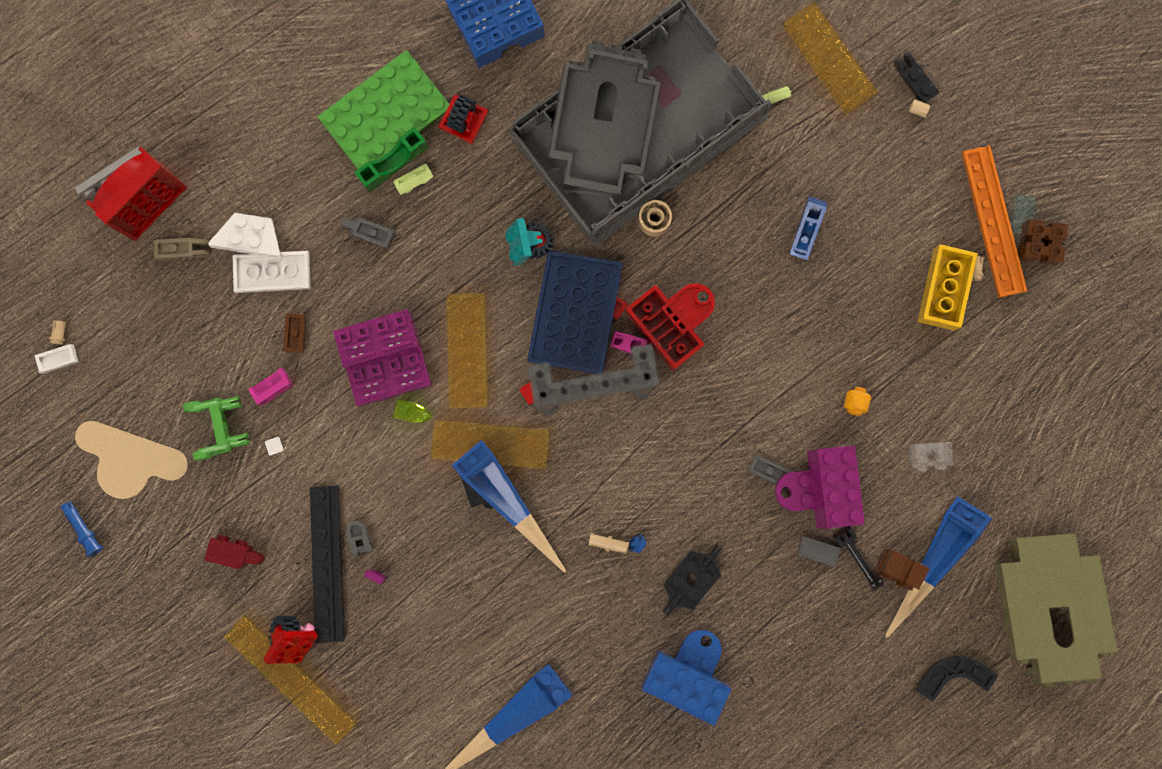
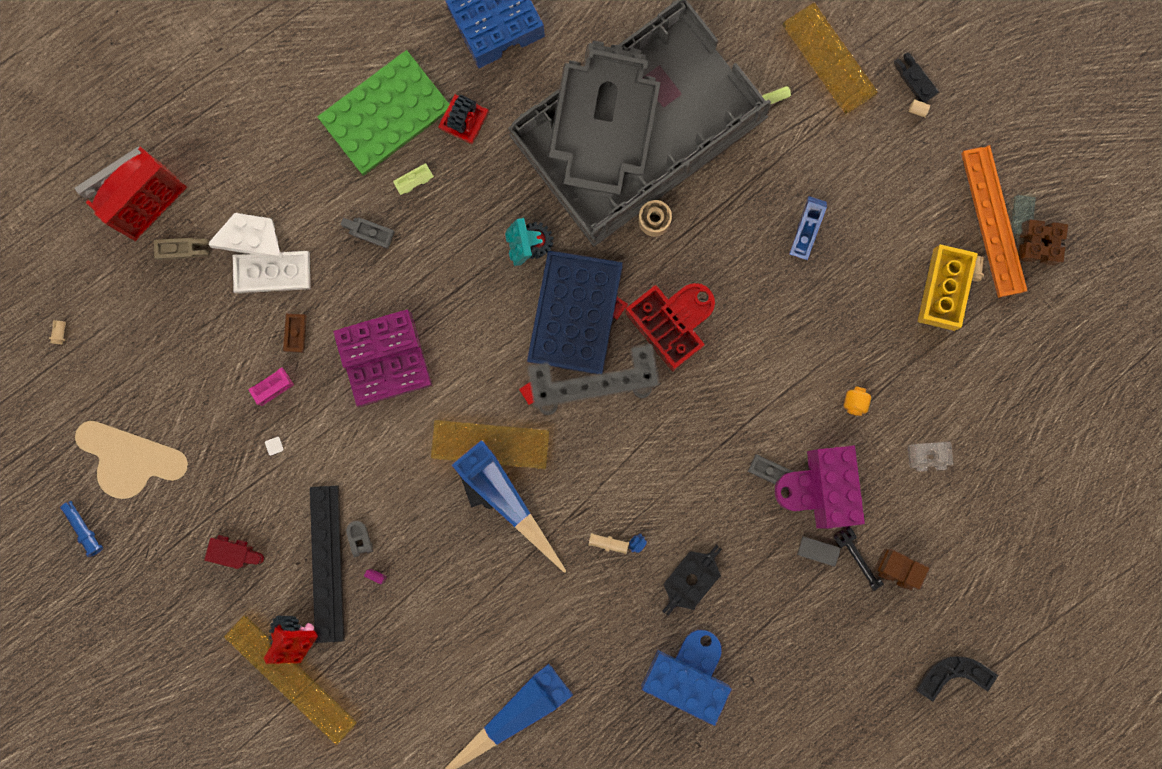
(56, 358): white tile -> none
(217, 409): bright green connector -> none
(378, 171): green arch -> none
(410, 412): clear neon green plate -> none
(467, 351): clear yellow plate -> none
(625, 342): dark pink leg -> none
(956, 535): blue plate -> none
(1047, 576): olive panel -> none

